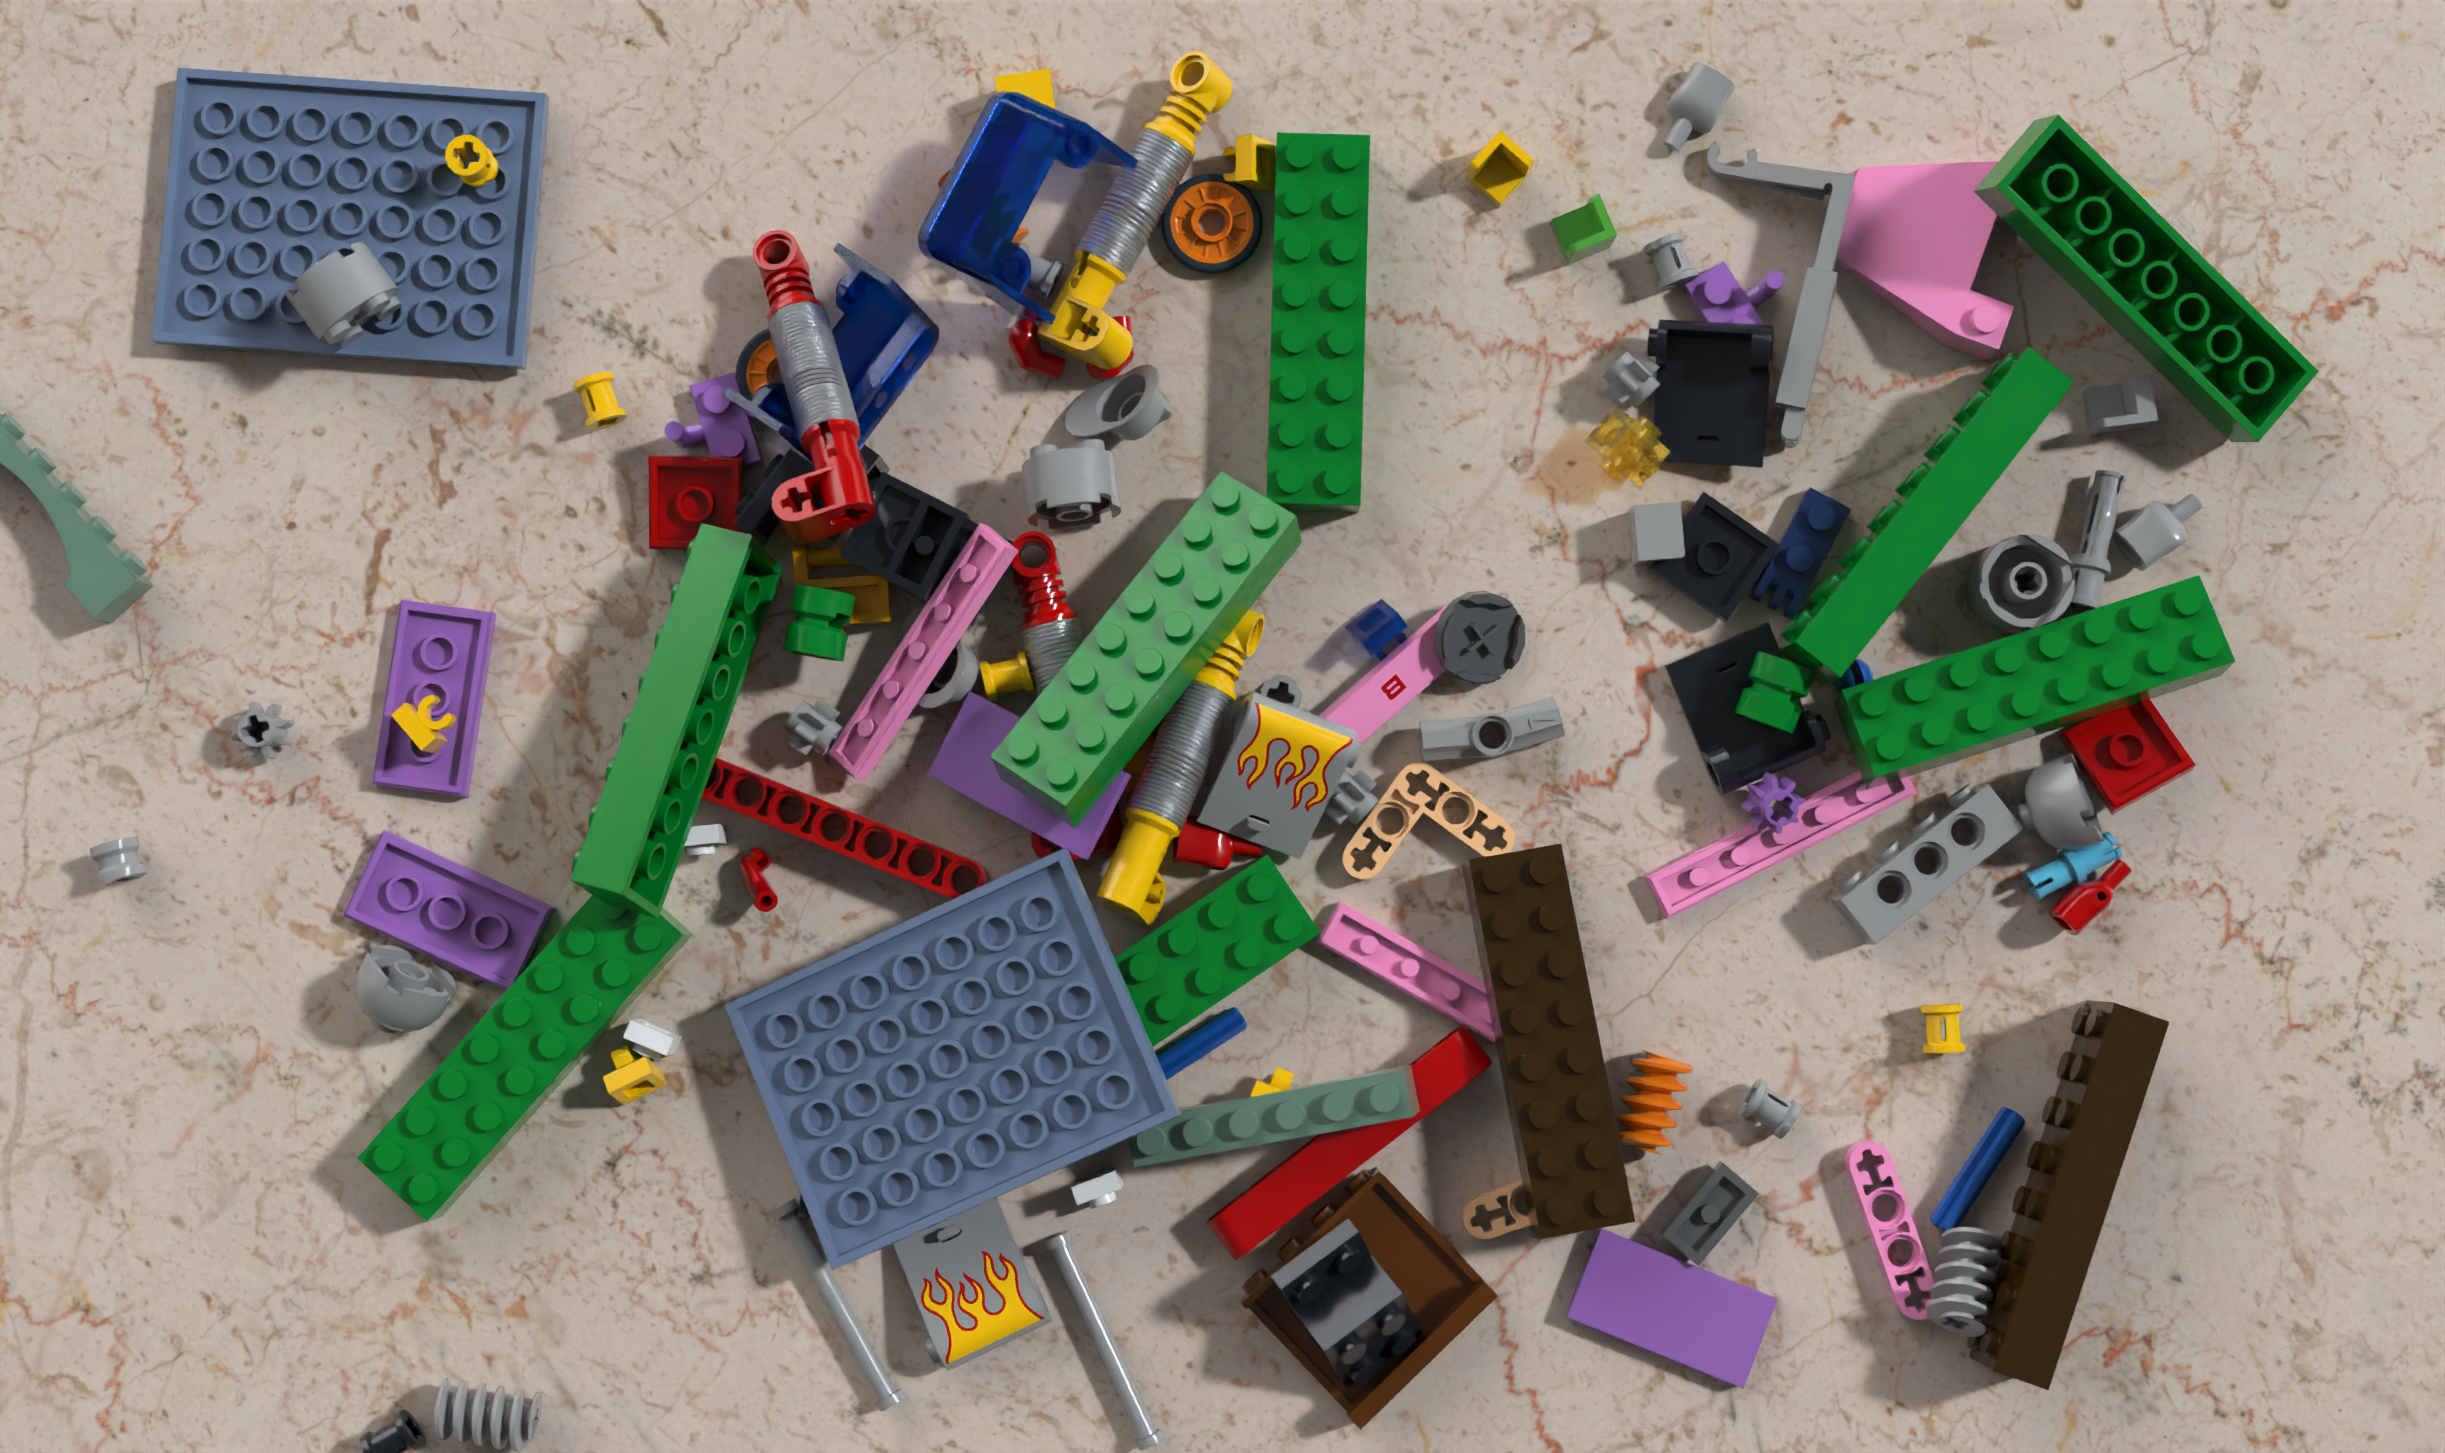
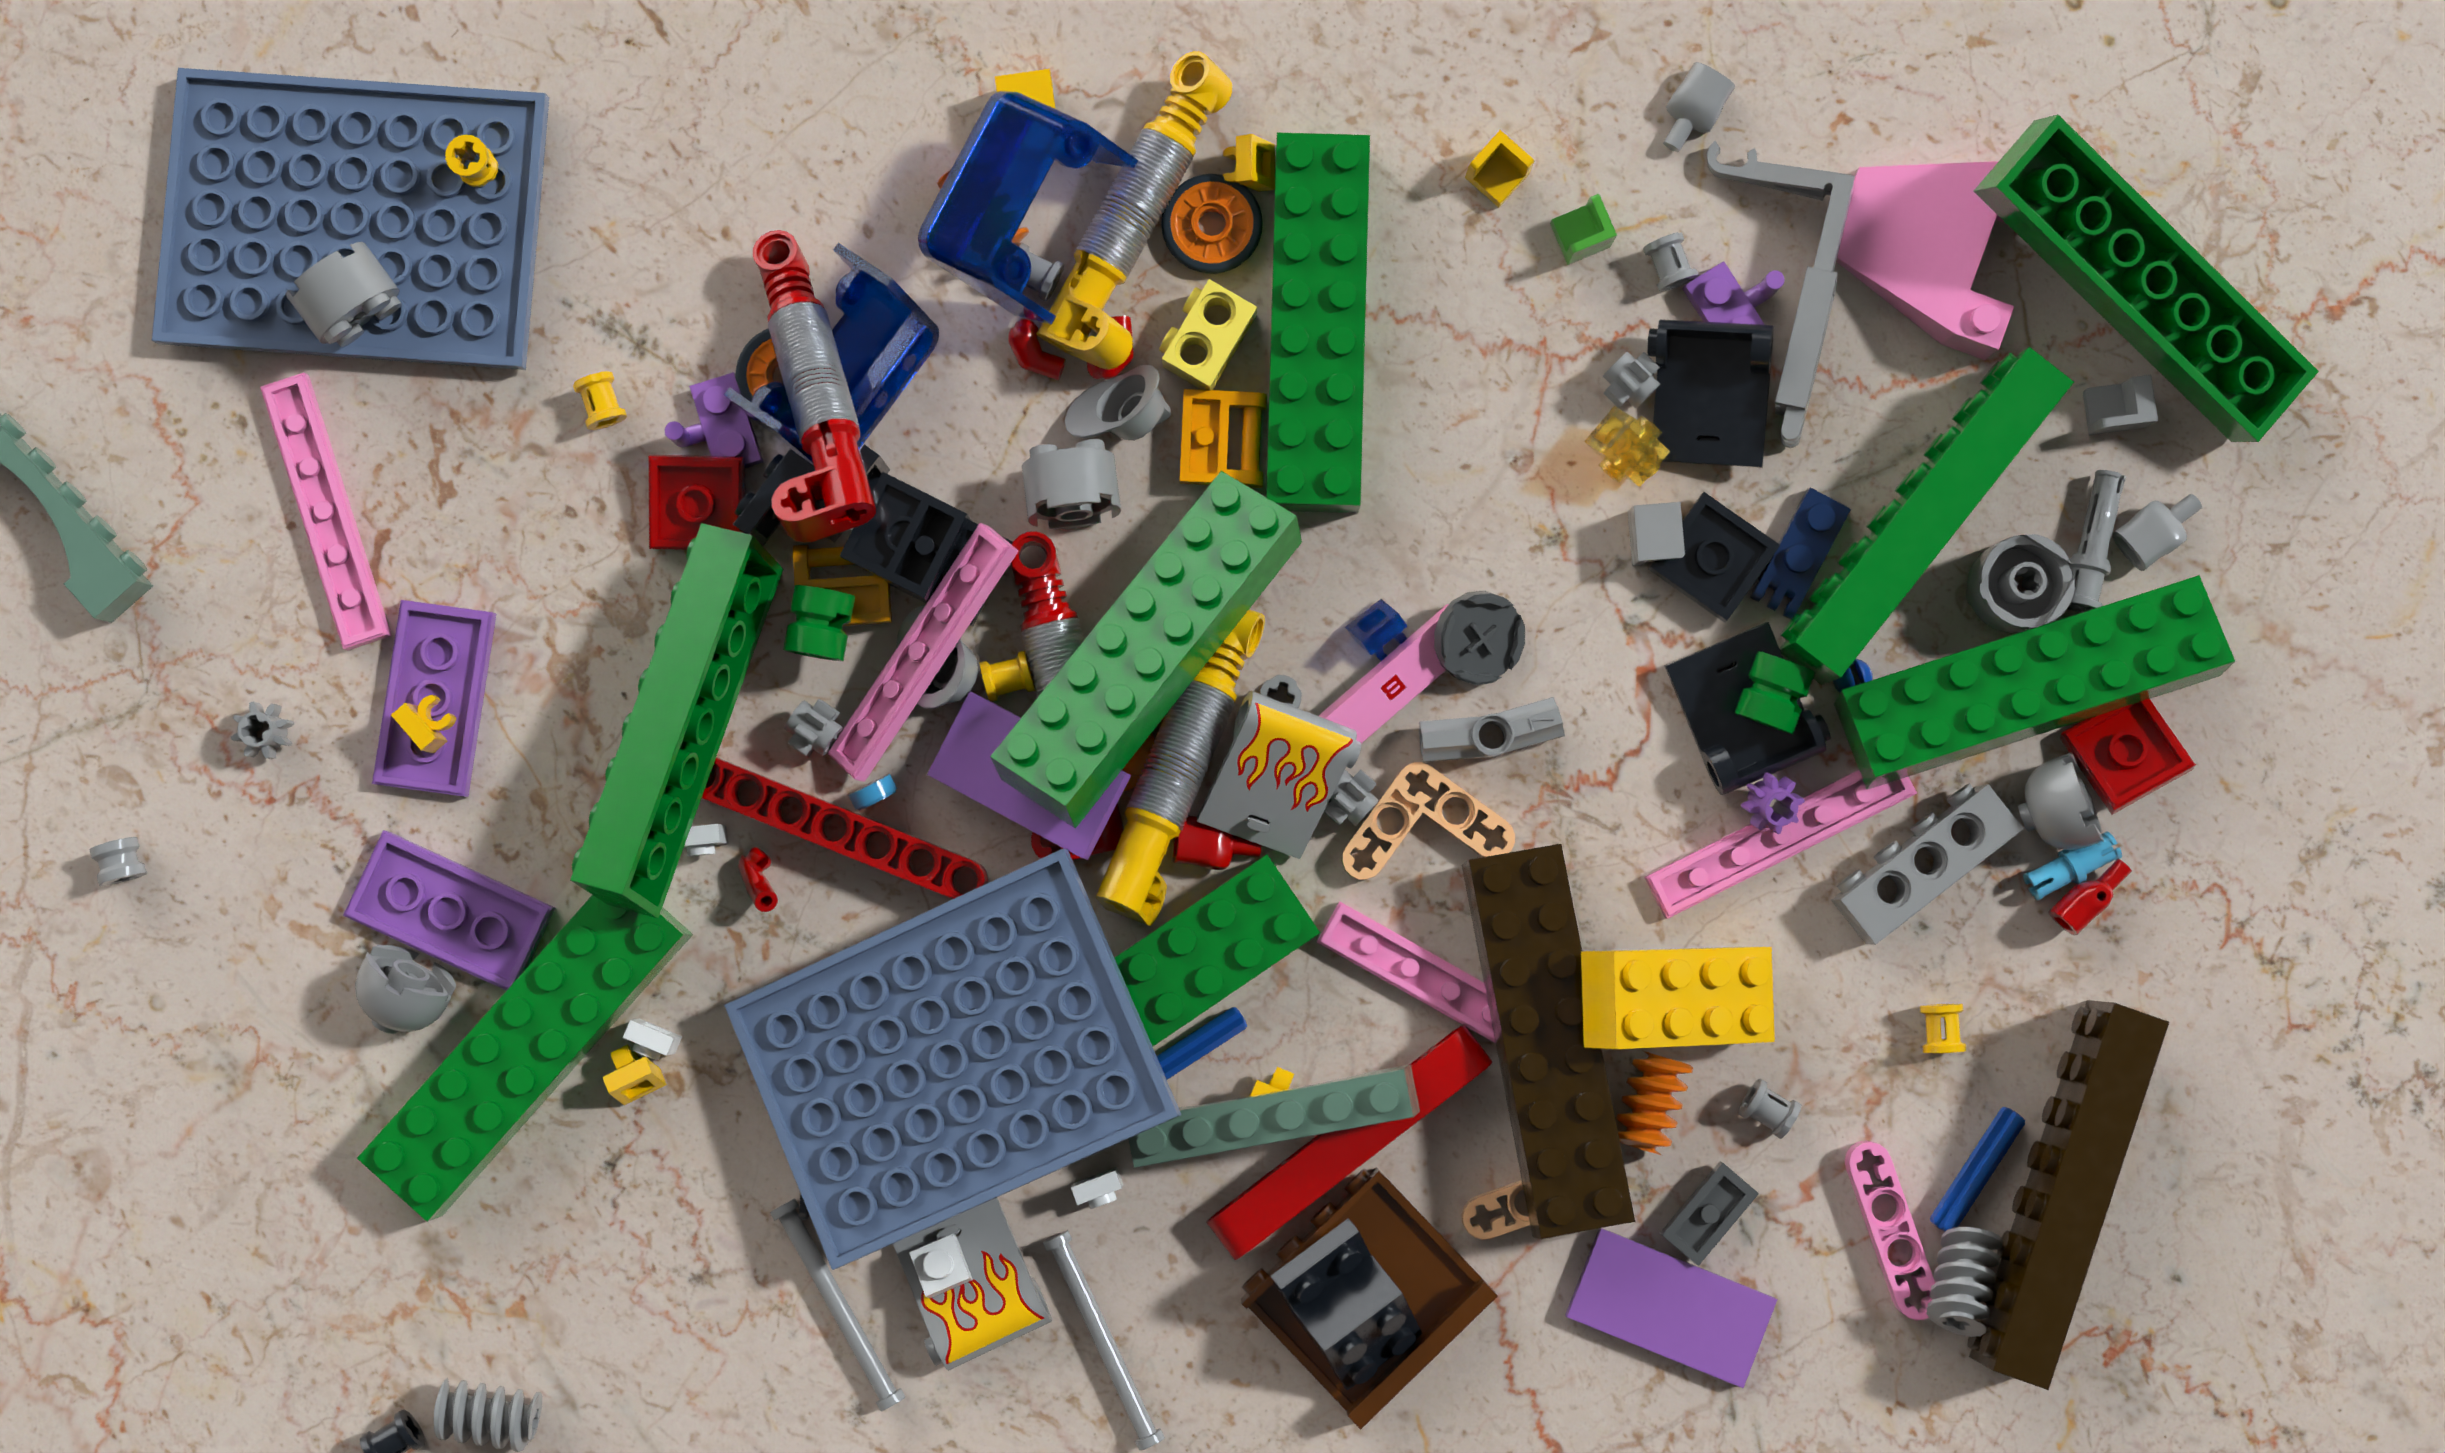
(325, 511): none -> bright pink tile
(873, 792): none -> dark azure tile
(940, 1266): none -> white plate
(1206, 436): none -> light orange plate
(1217, 340): none -> light yellow brick
(1677, 997): none -> yellow brick

